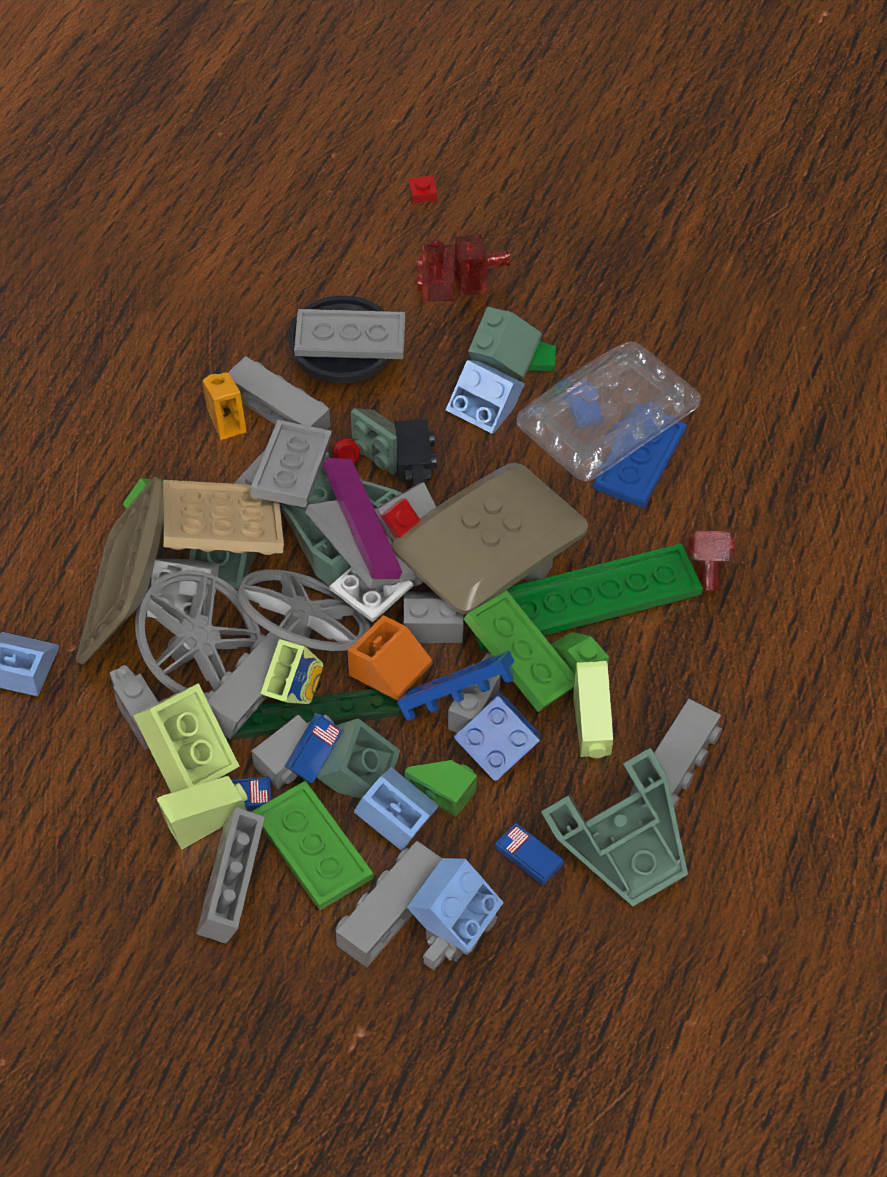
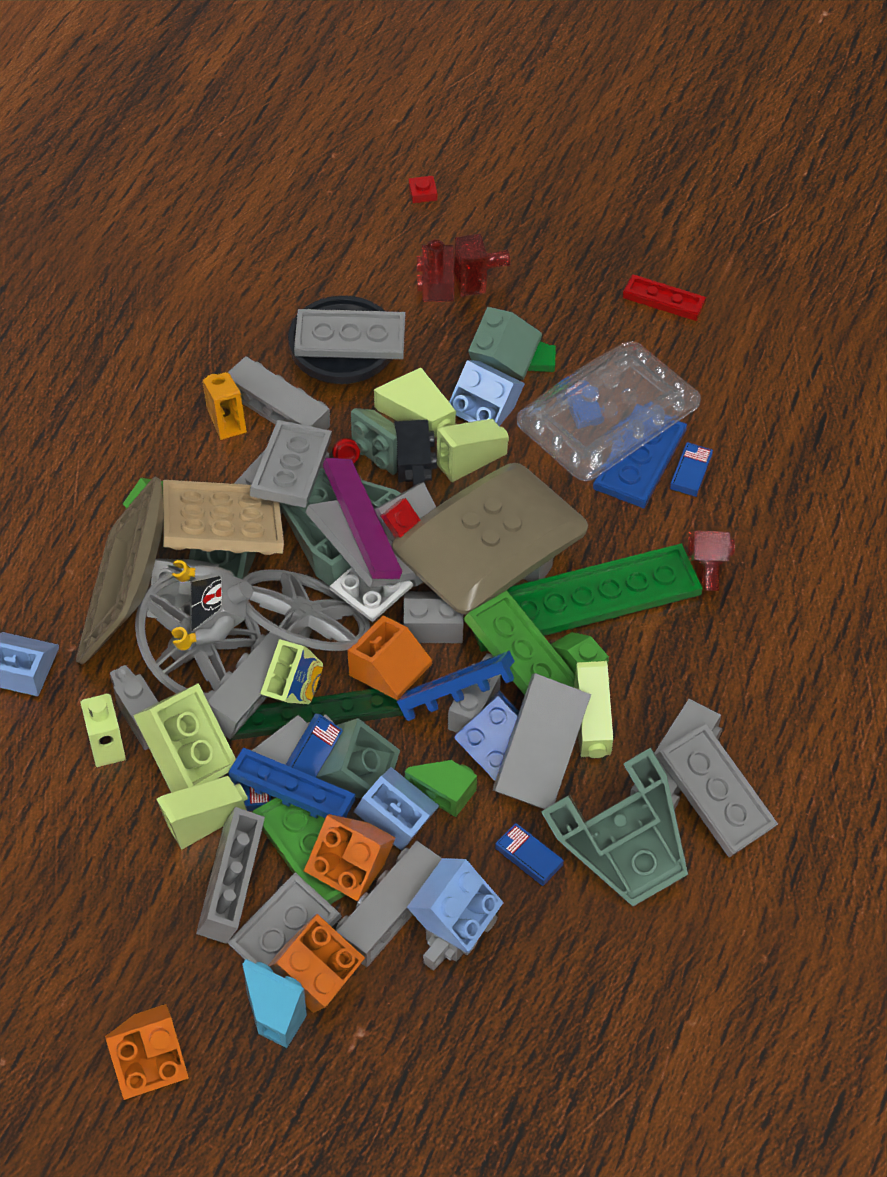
(102, 722): none -> yellowish green torso
(146, 1052): none -> orange slope
(216, 604): none -> torso
(275, 1002): none -> medium azure slope
(280, 920): none -> light grey tile
(290, 785): none -> blue hinge
(318, 960): none -> orange slope
(349, 854): none -> orange slope
(415, 398): none -> yellowish green slope
(469, 447): none -> yellowish green slope
(541, 742): none -> light grey tile
(664, 297): none -> red tile
(691, 469): none -> blue tile
(717, 789): none -> light grey tile

